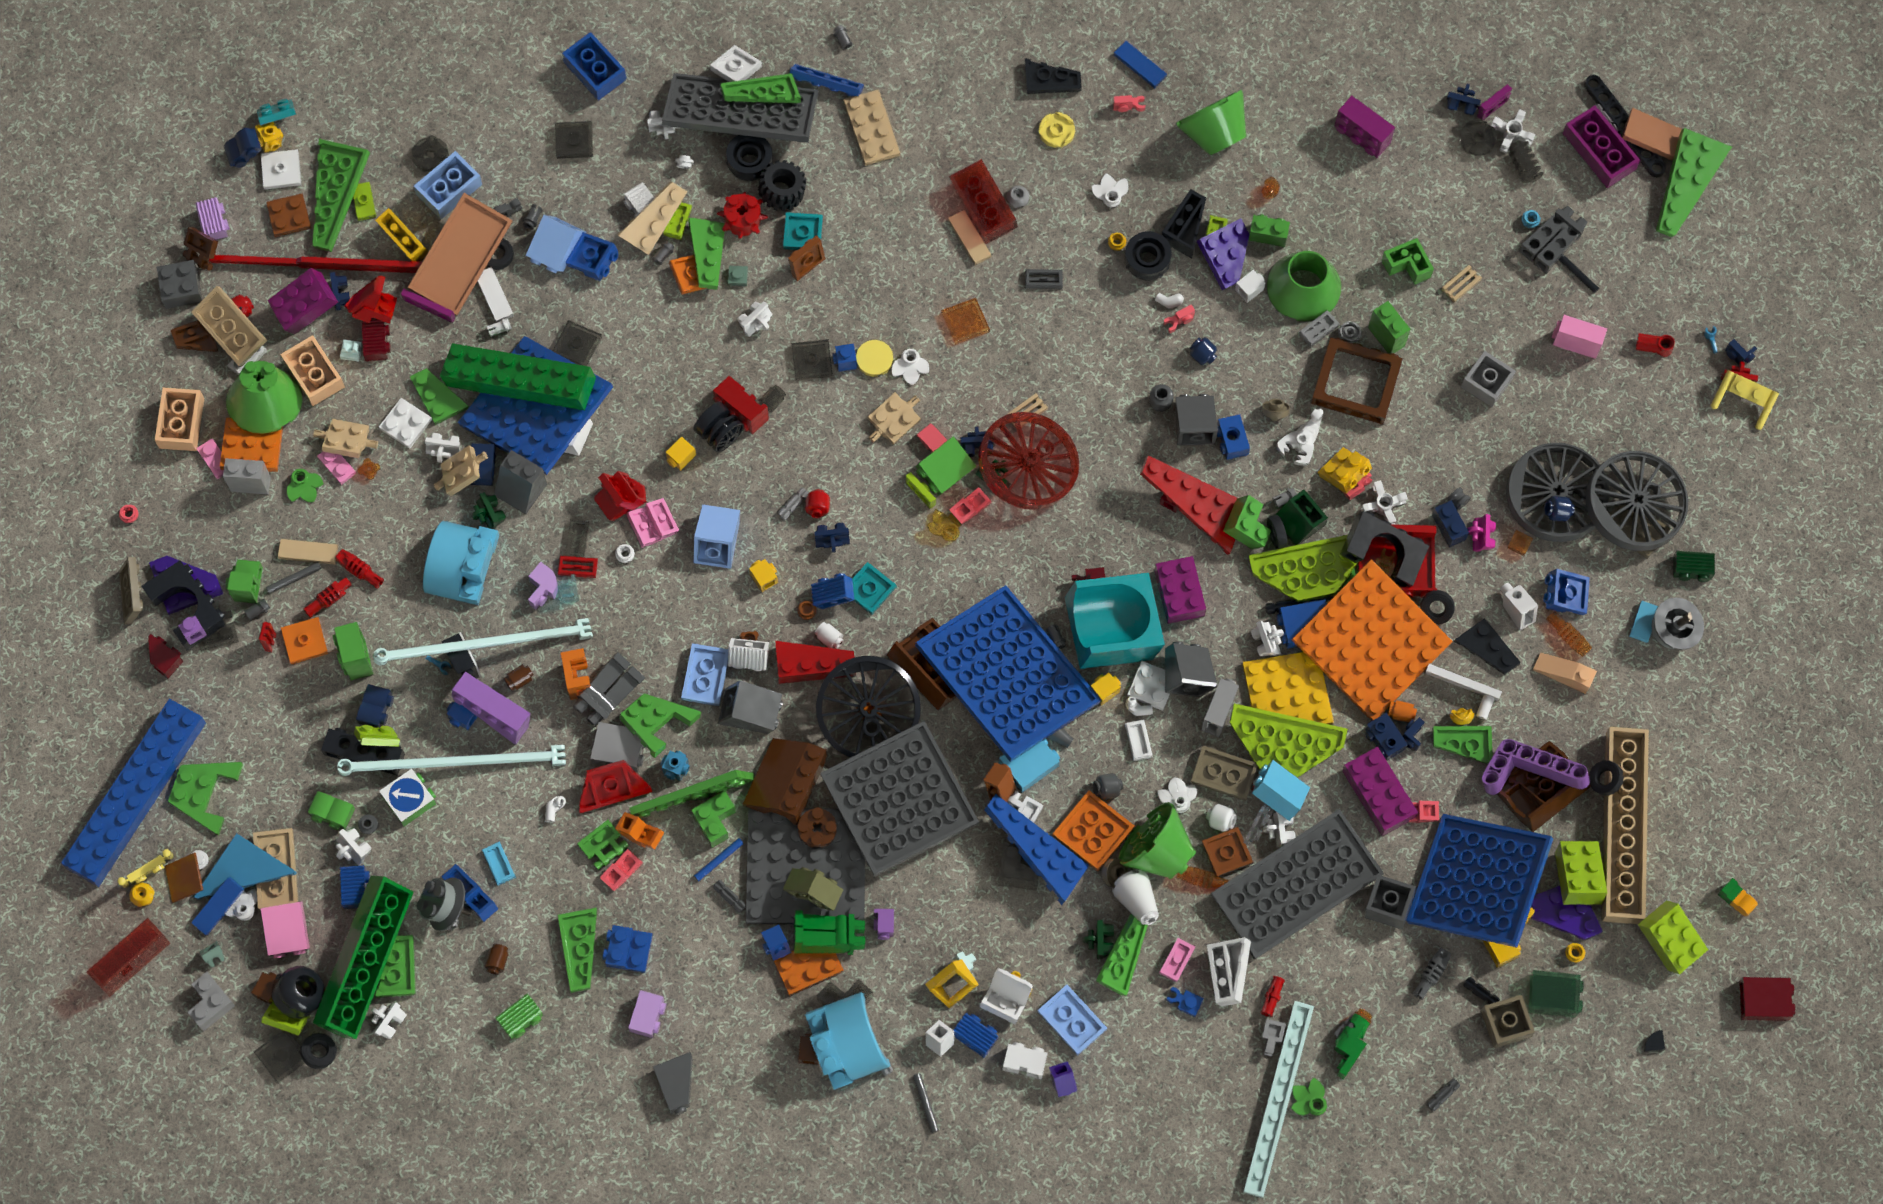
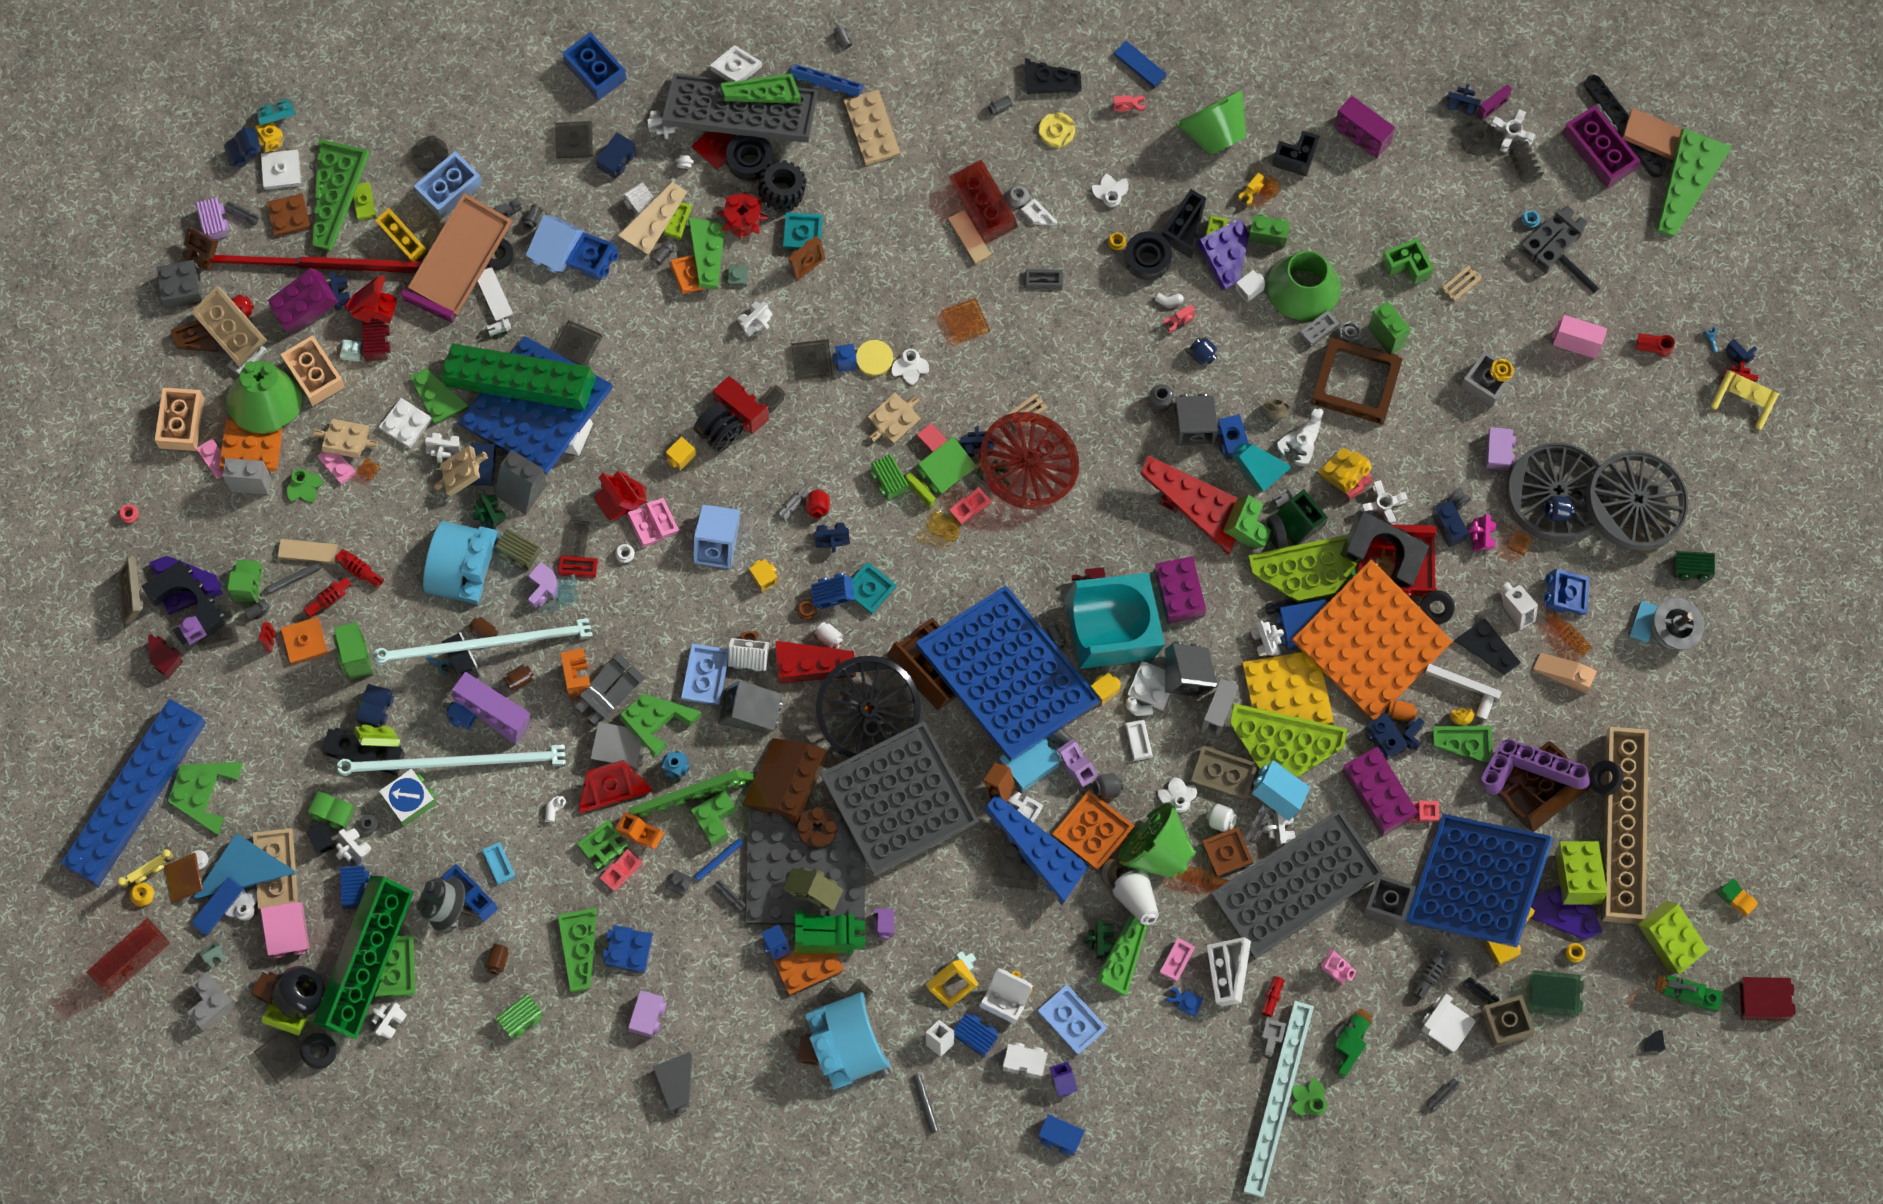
(242, 213): none -> dark grey axle
(320, 839): none -> black brick
(482, 628): none -> reddish brown brick
(517, 549): none -> olive brick
(616, 155): none -> dark blue brick
(679, 883): none -> dark grey tile
(713, 147): none -> red piece
(889, 477): none -> bright green brick
(999, 105): none -> dark grey pin
(1037, 214): none -> white tile
(1060, 1135): none -> blue brick
(1076, 764): none -> lavender brick
(1253, 187): none -> yellow plate
(1259, 466): none -> teal slope
(1296, 158): none -> black brick
(1337, 967): none -> bright pink hips
(1447, 1023): none -> white bracket
(1499, 449): none -> lavender brick
(1501, 364): none -> yellow plate
(1689, 992): none -> green plate

